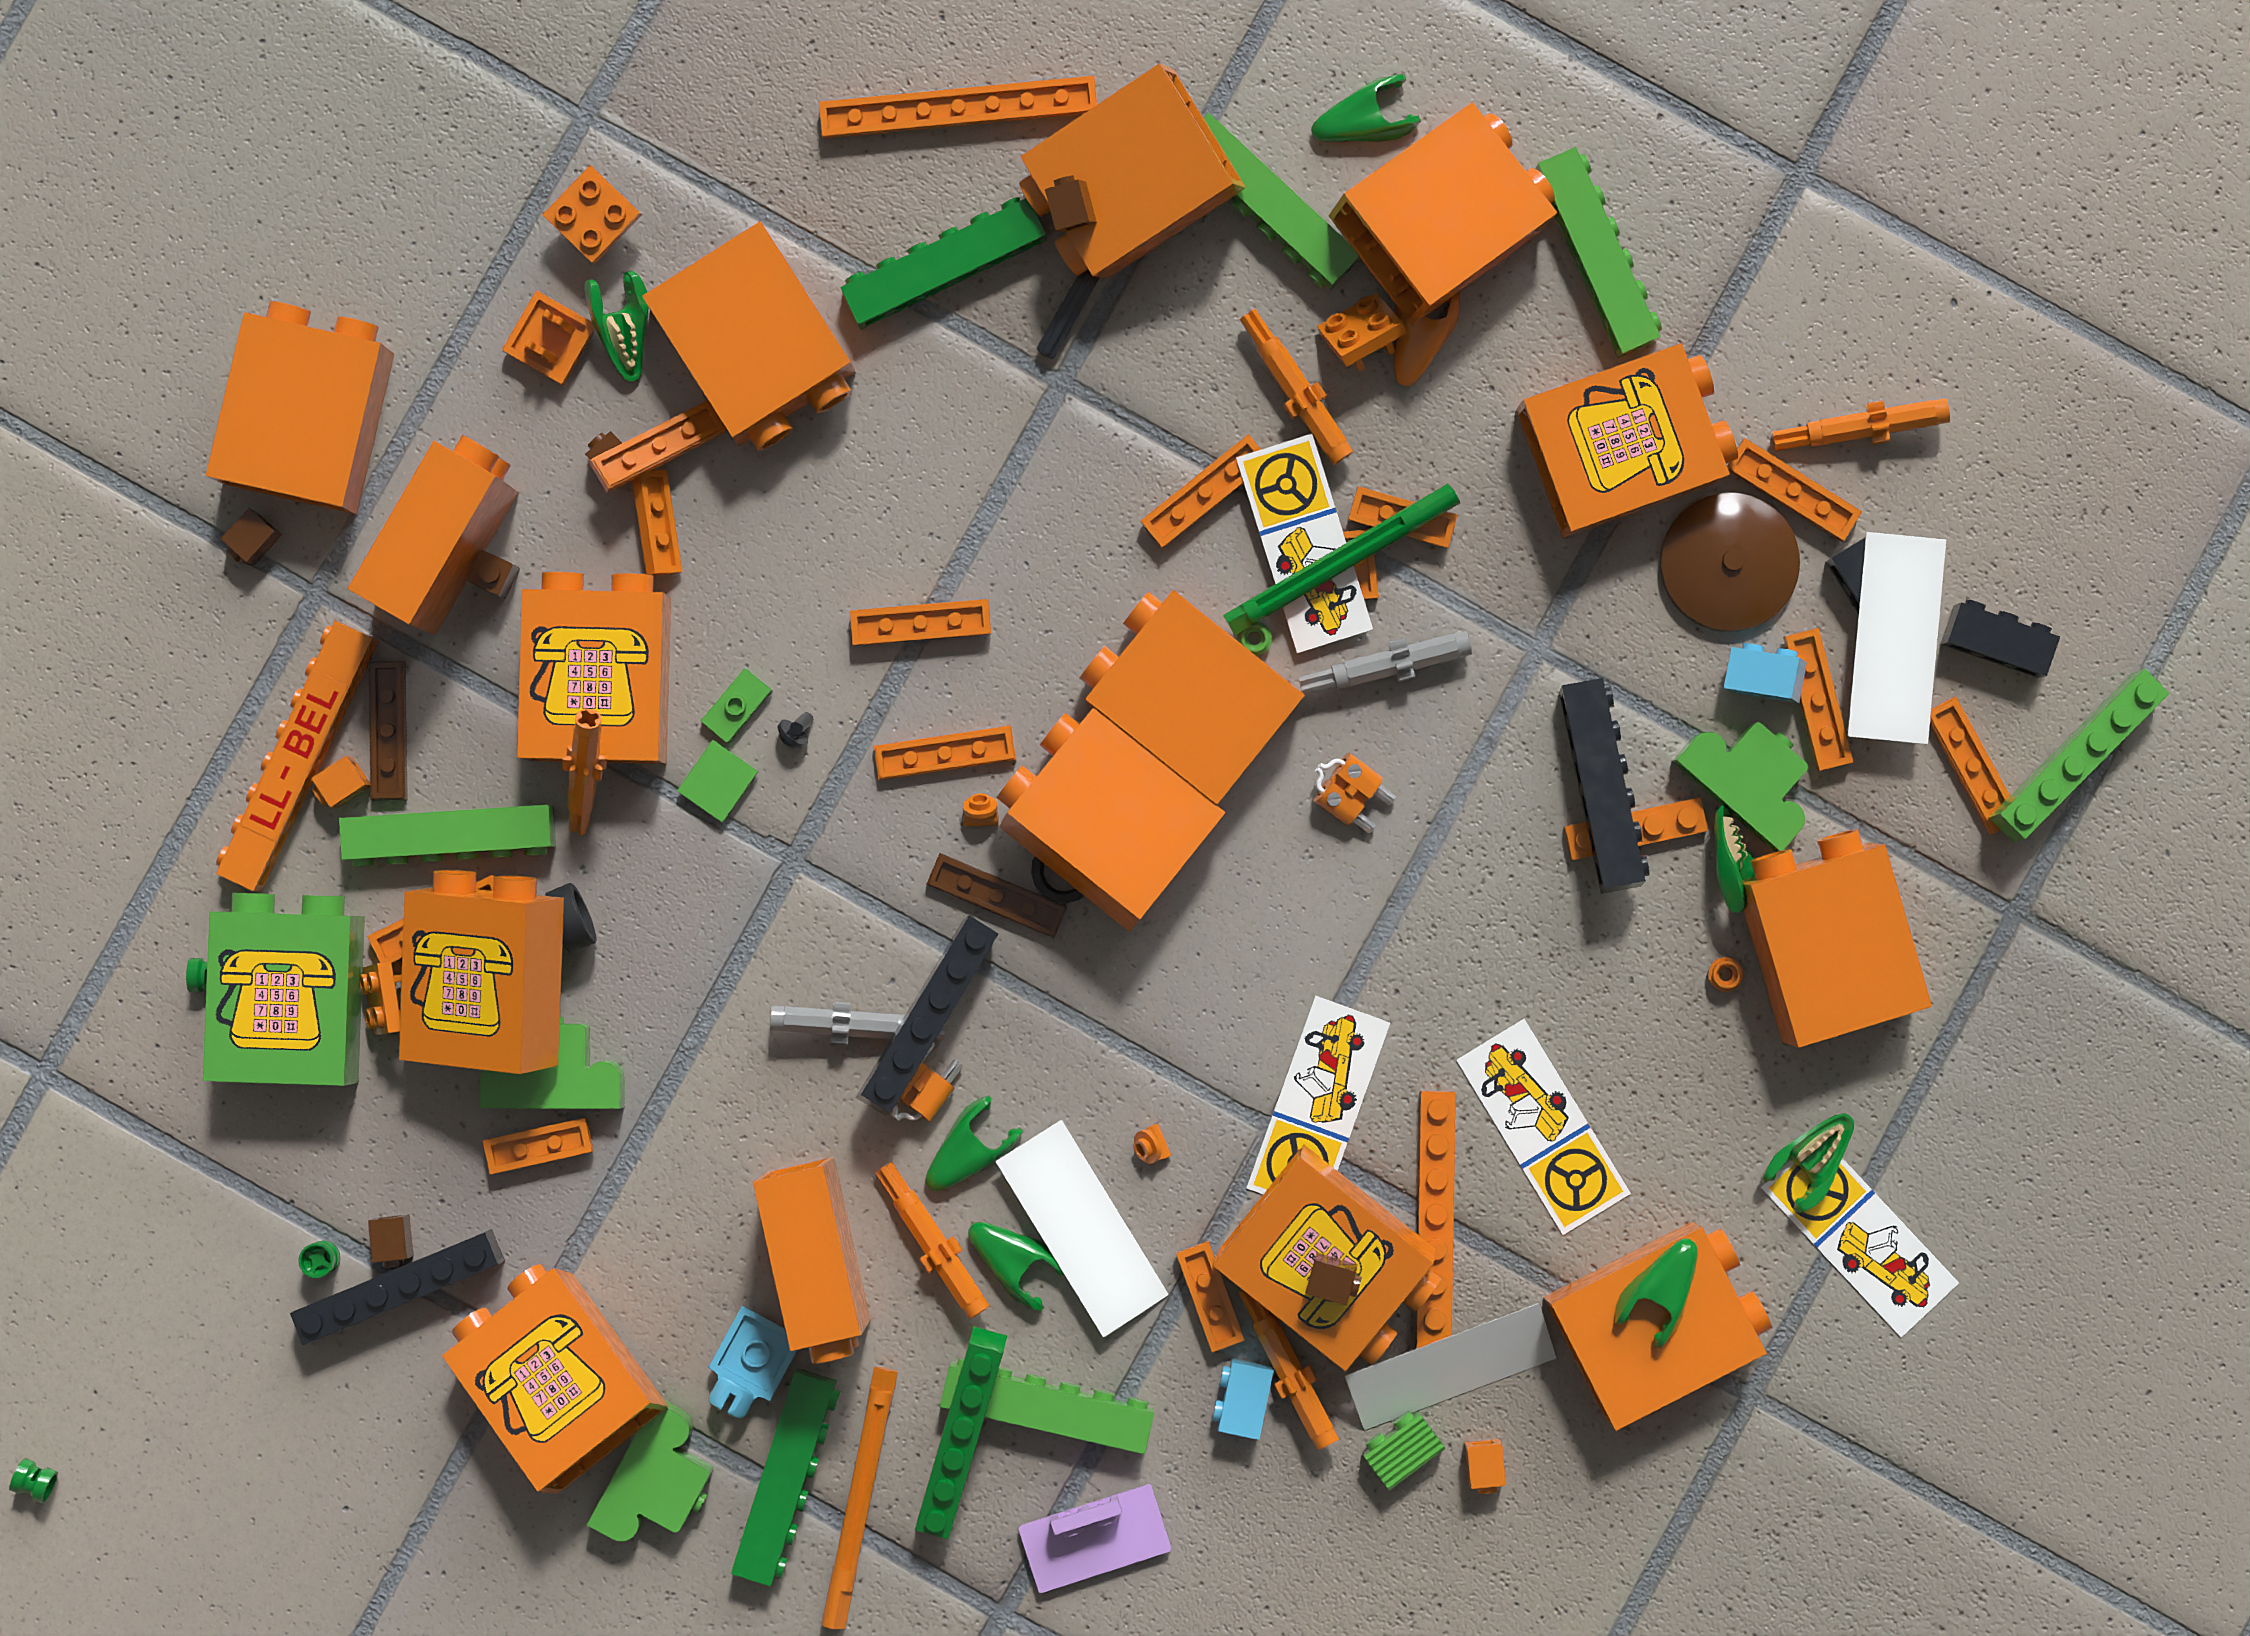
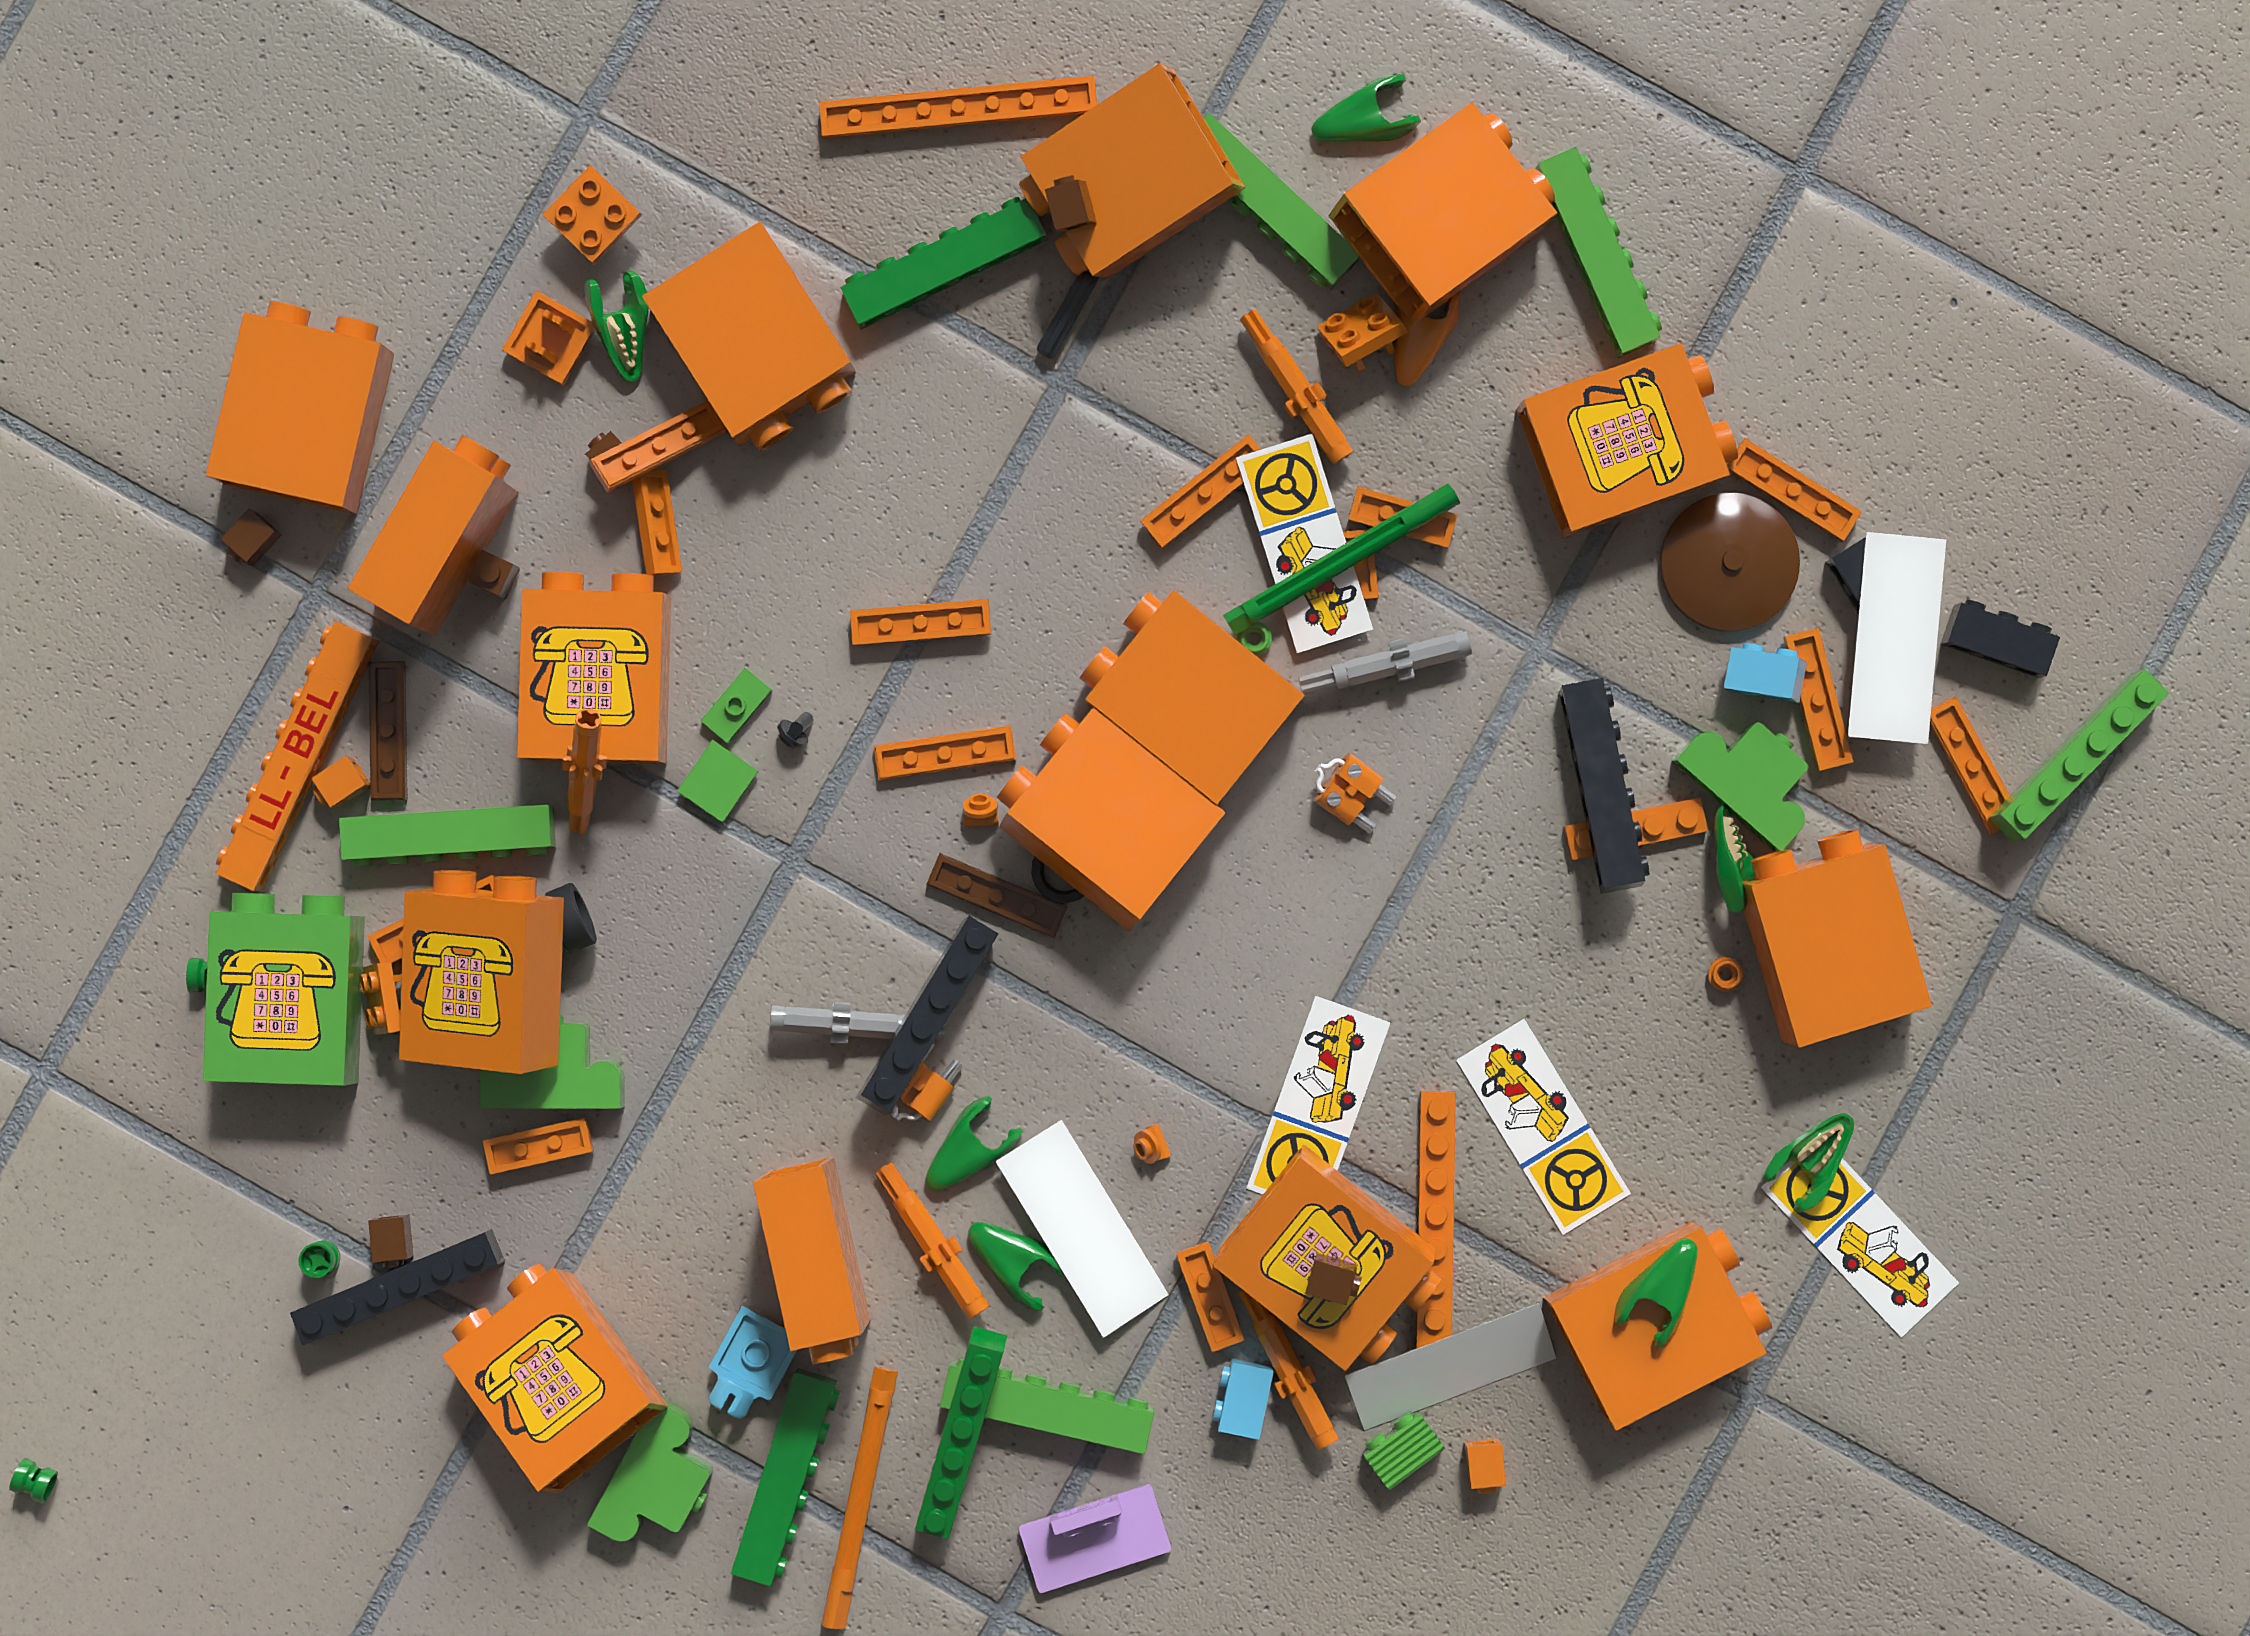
(1875, 423): orange piece -> none

